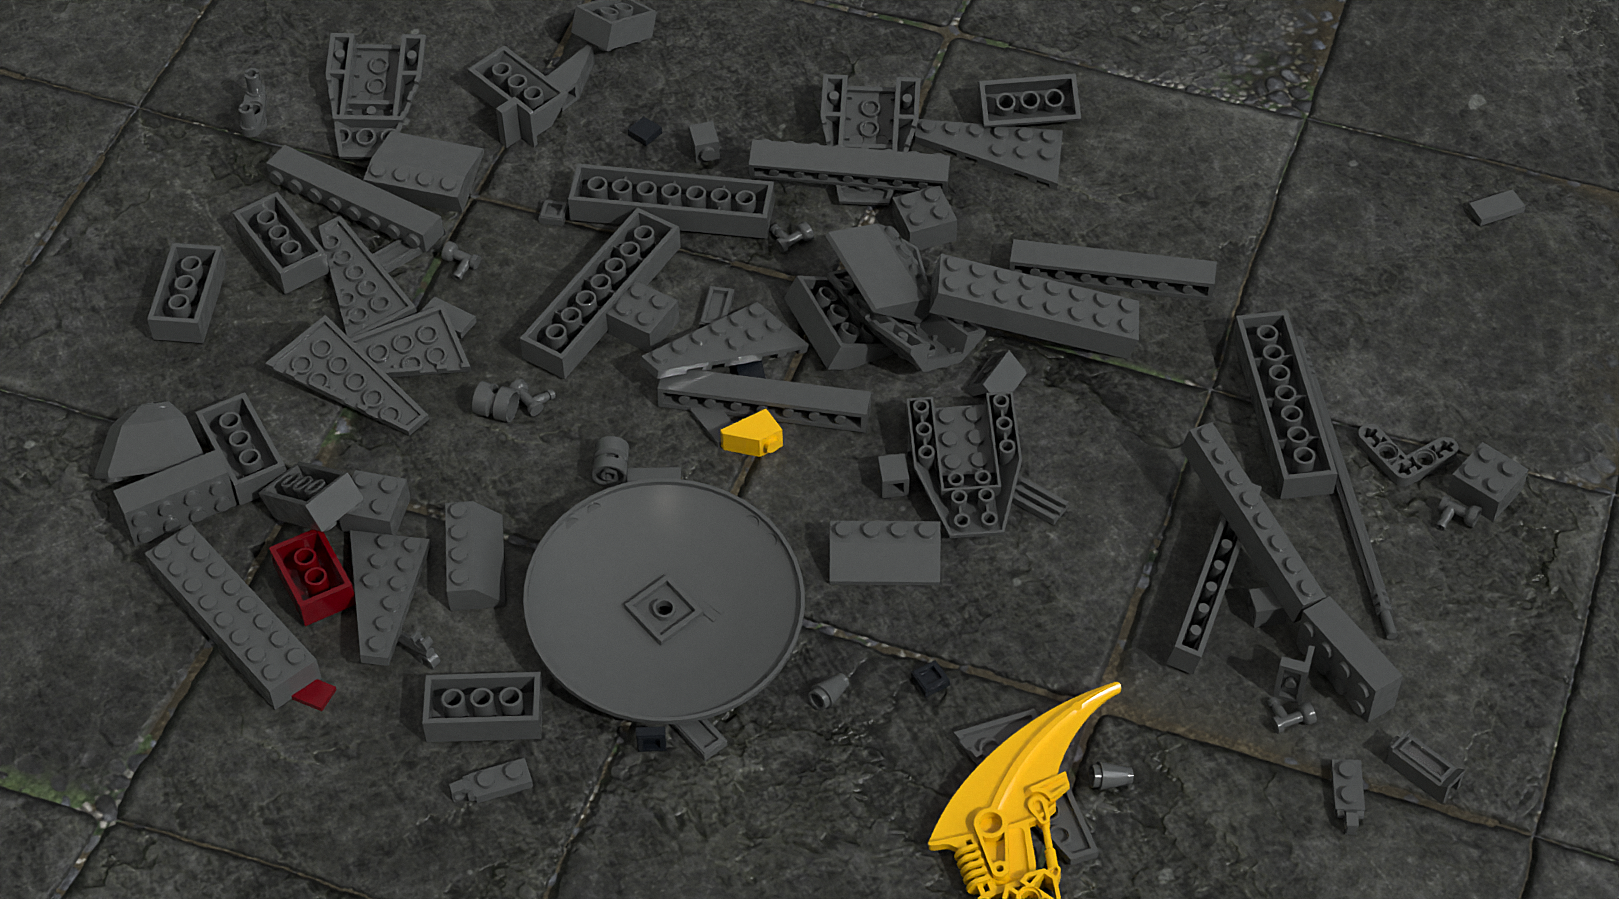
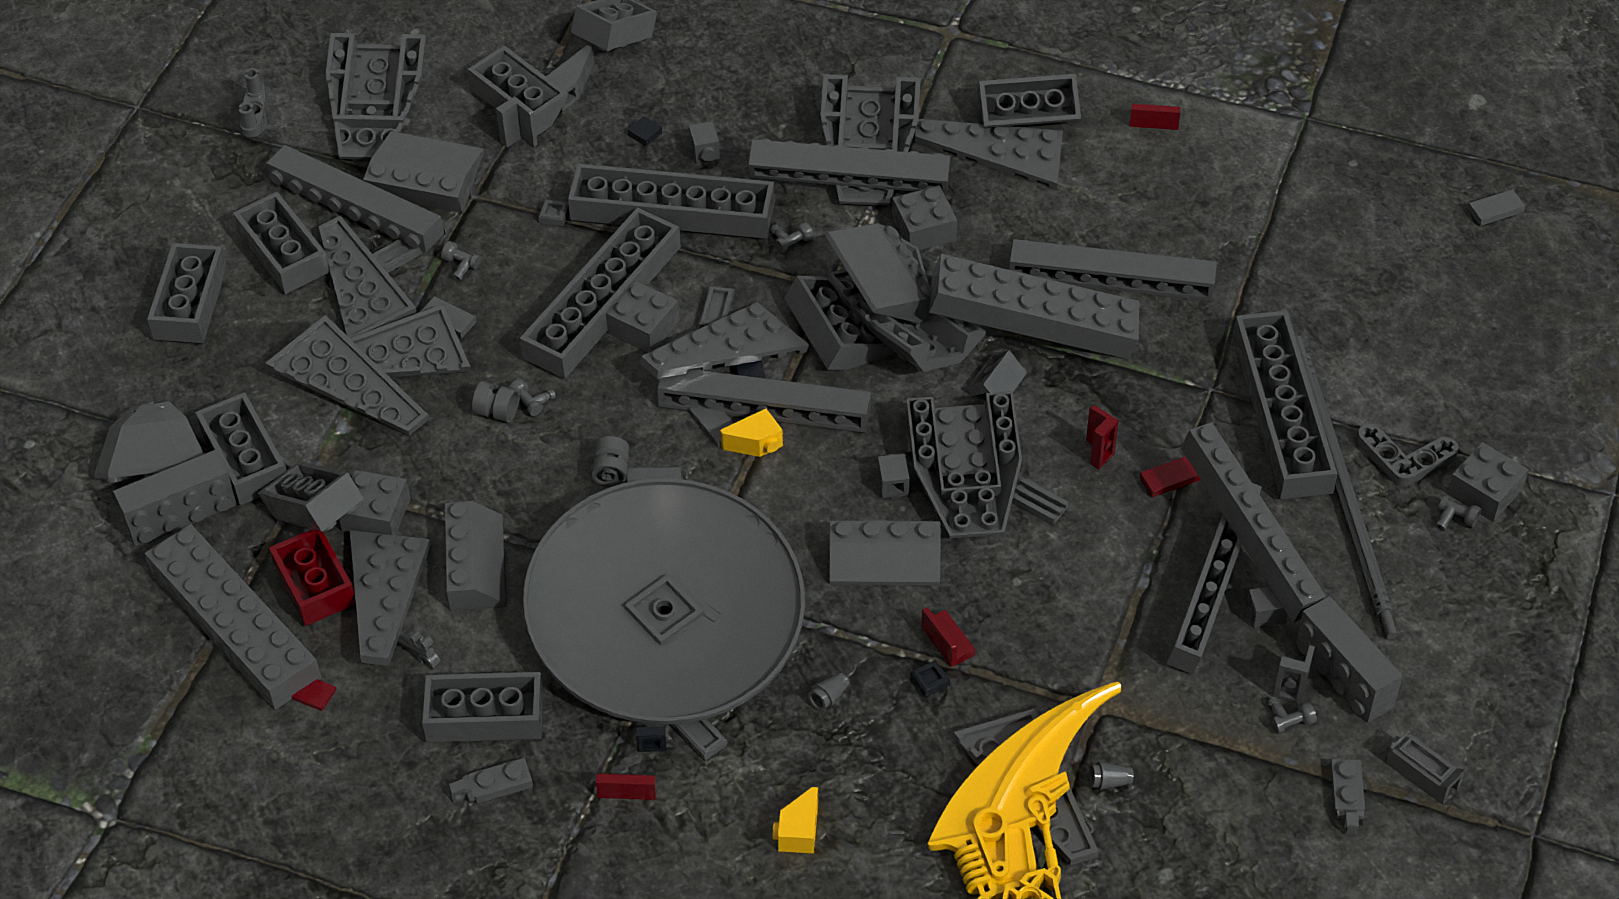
(626, 786): none -> dark red tile
(798, 824): none -> yellow slope
(946, 637): none -> dark red panel
(1102, 435): none -> dark red panel
(1155, 116): none -> dark red tile
(1169, 476): none -> dark red tile

